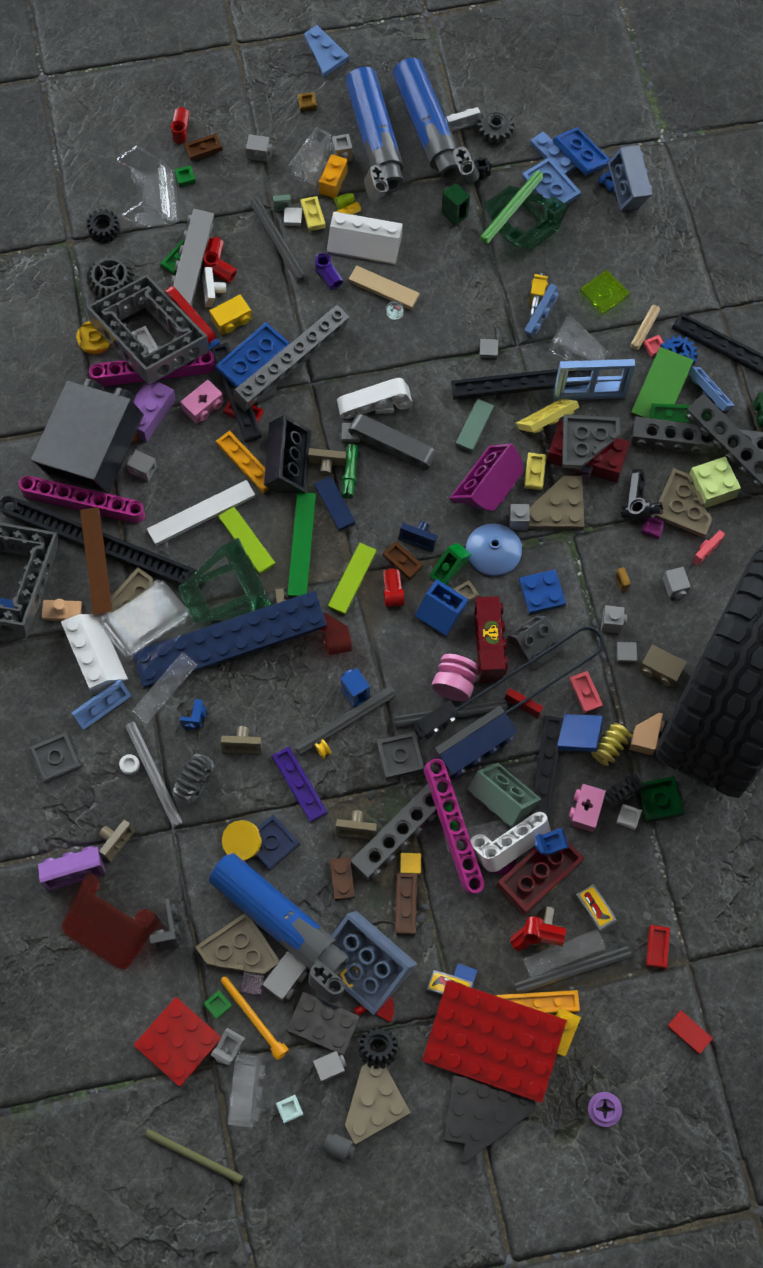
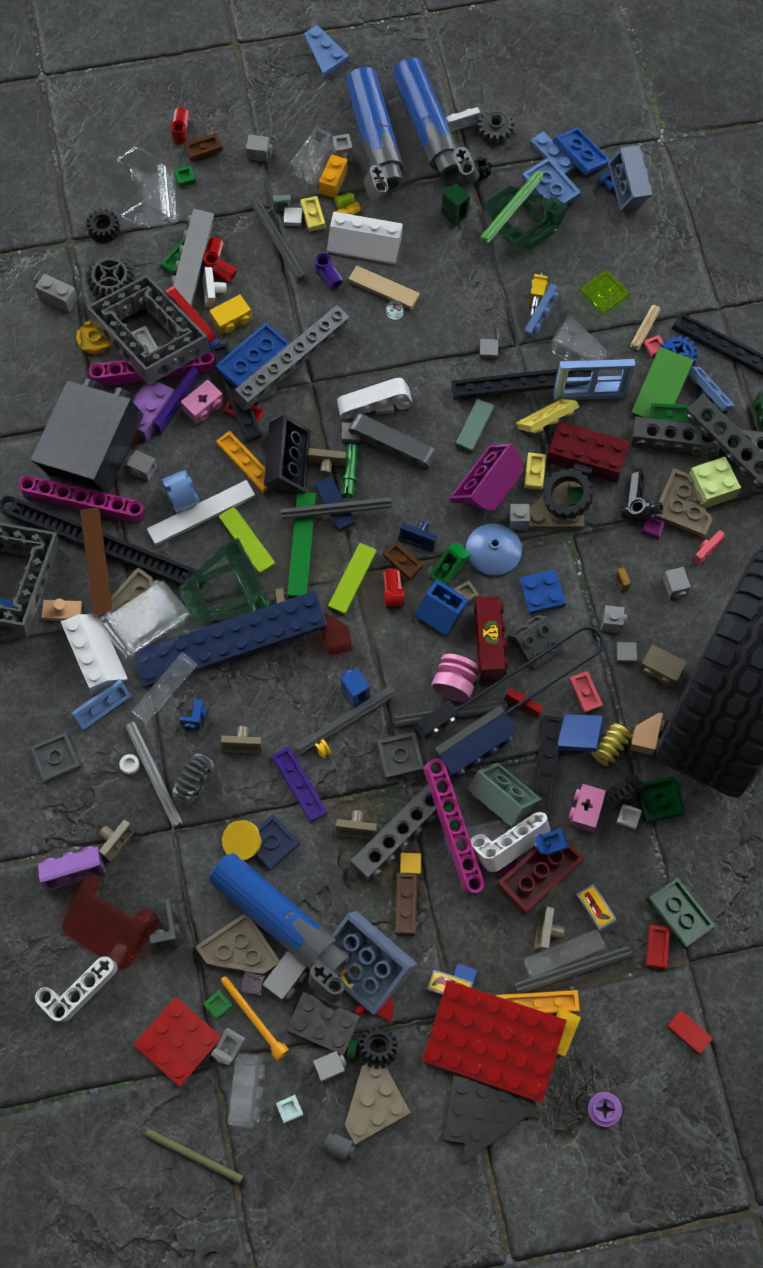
(56, 293): none -> light grey brick
(80, 986): none -> white beam
(175, 401): none -> dark purple tile
(180, 491): none -> medium blue brick
(307, 101): pearl gold tile -> none
(336, 508): none -> dark grey axle
(342, 878): reddish brown plate -> none
(353, 1049): none -> dark green tile
(535, 932): red piece -> none
(567, 476): none -> black tyre
(574, 495): none -> dark green tile
(586, 437): dark grey plate -> none
(680, 912): none -> tile

